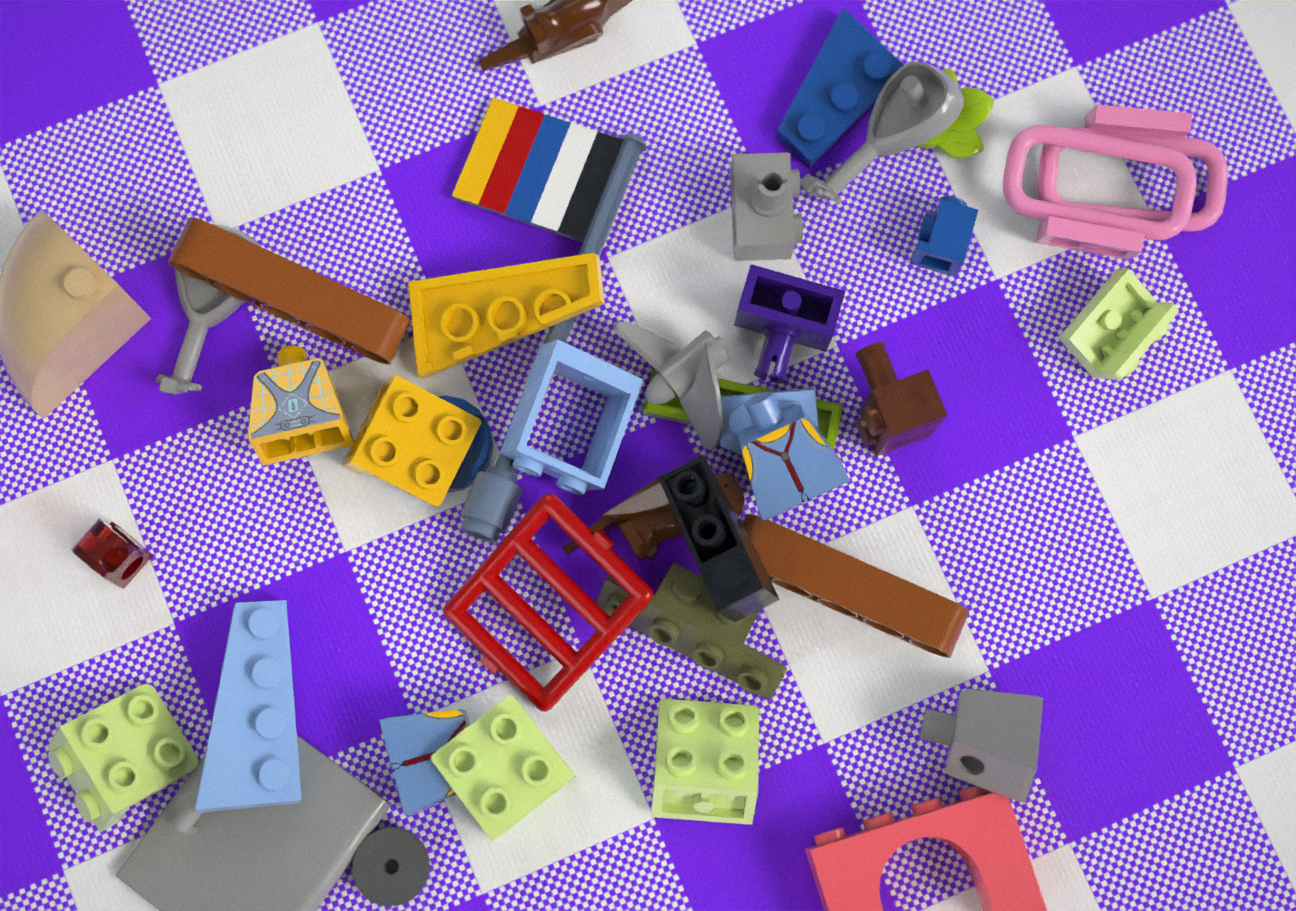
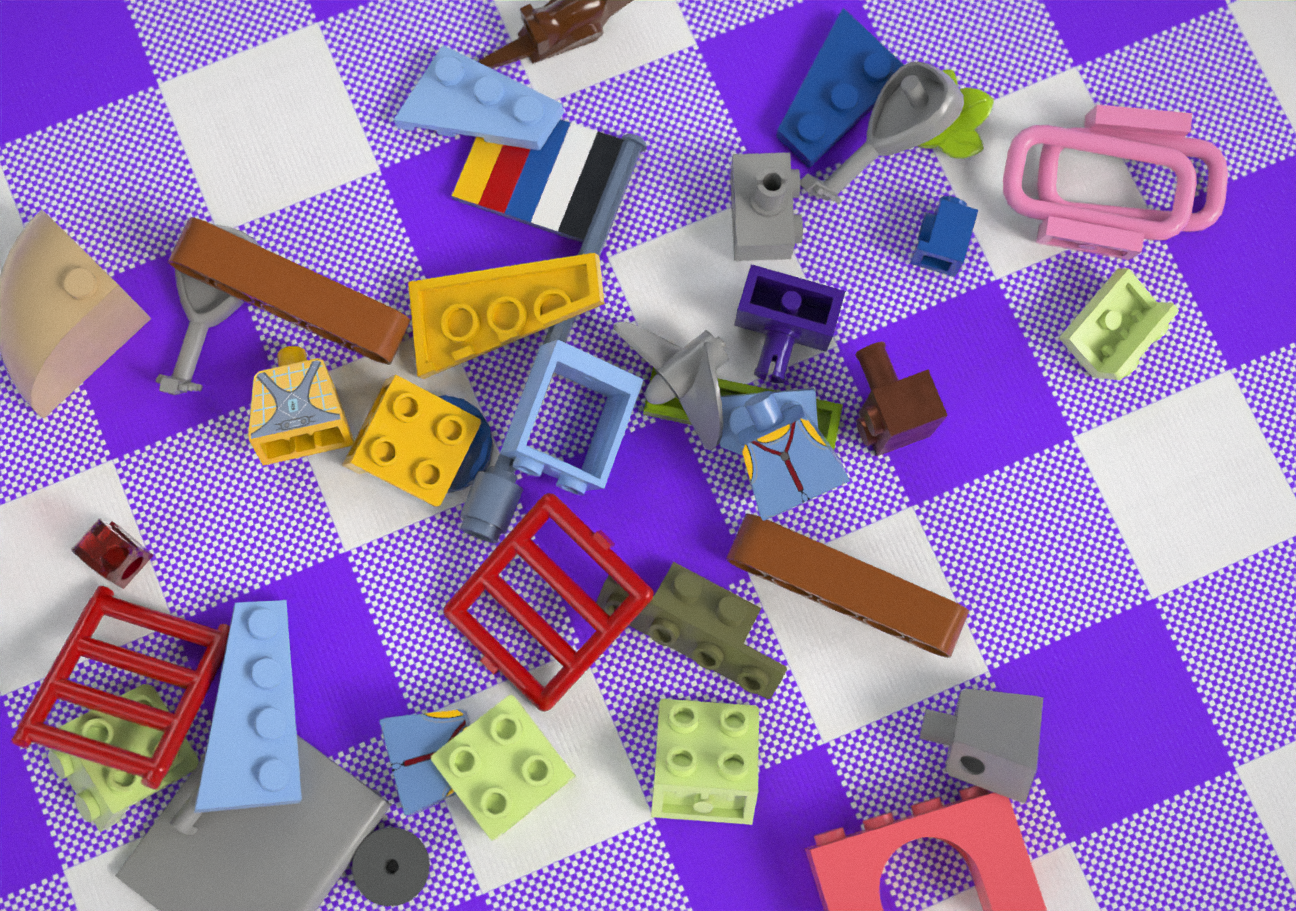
(174, 725): none -> red bar
(477, 101): none -> light blue wing
(649, 519): reddish brown animal -> none
(718, 541): black slope -> none

